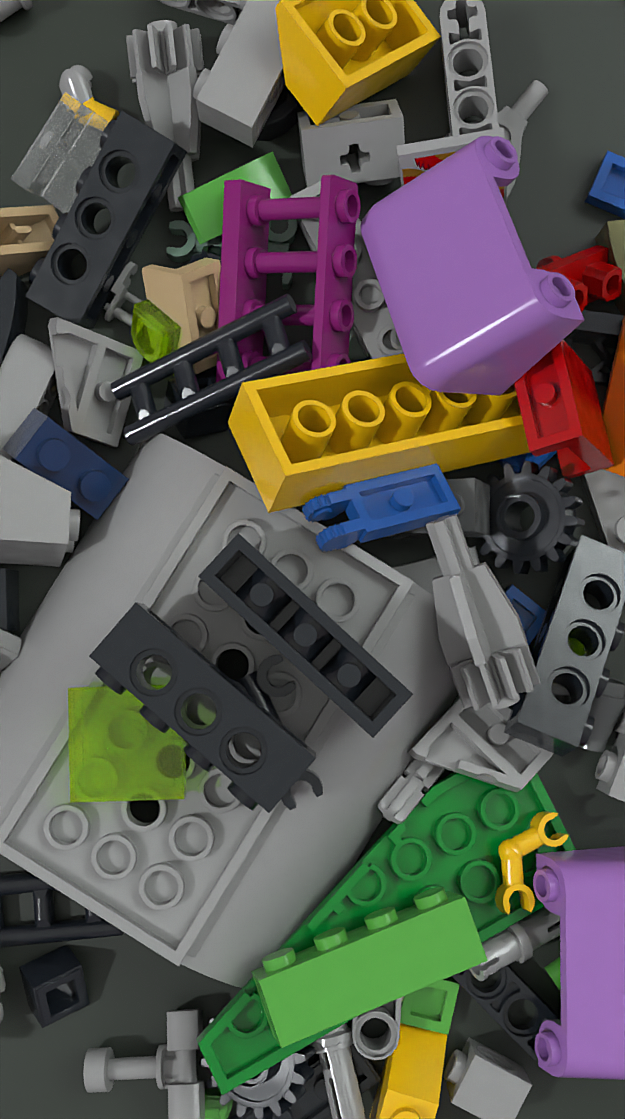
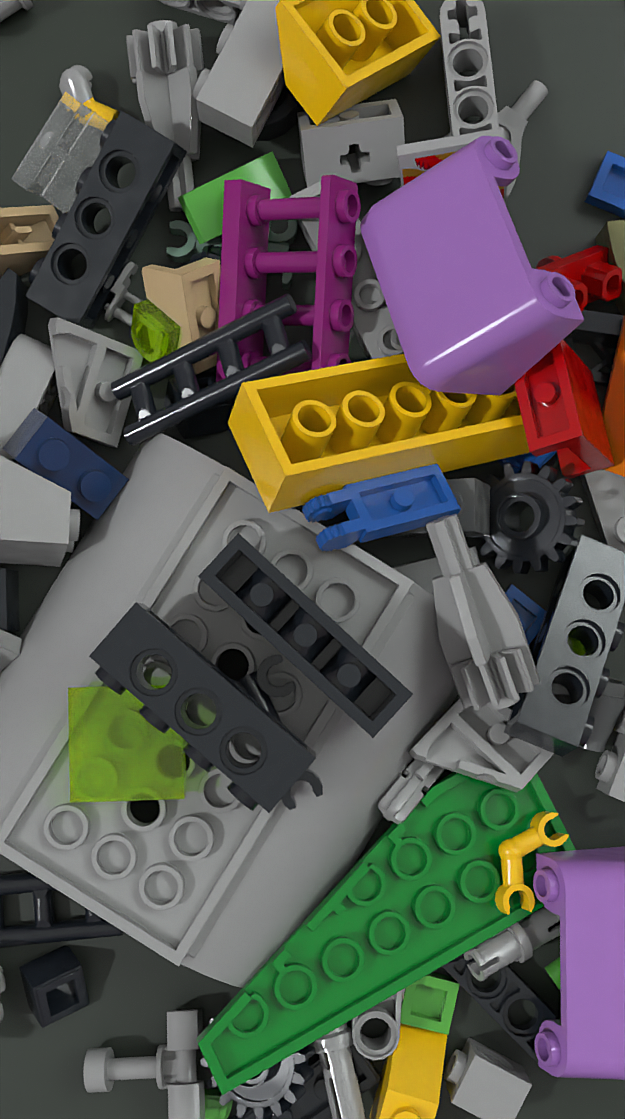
(367, 965): bright green brick -> none

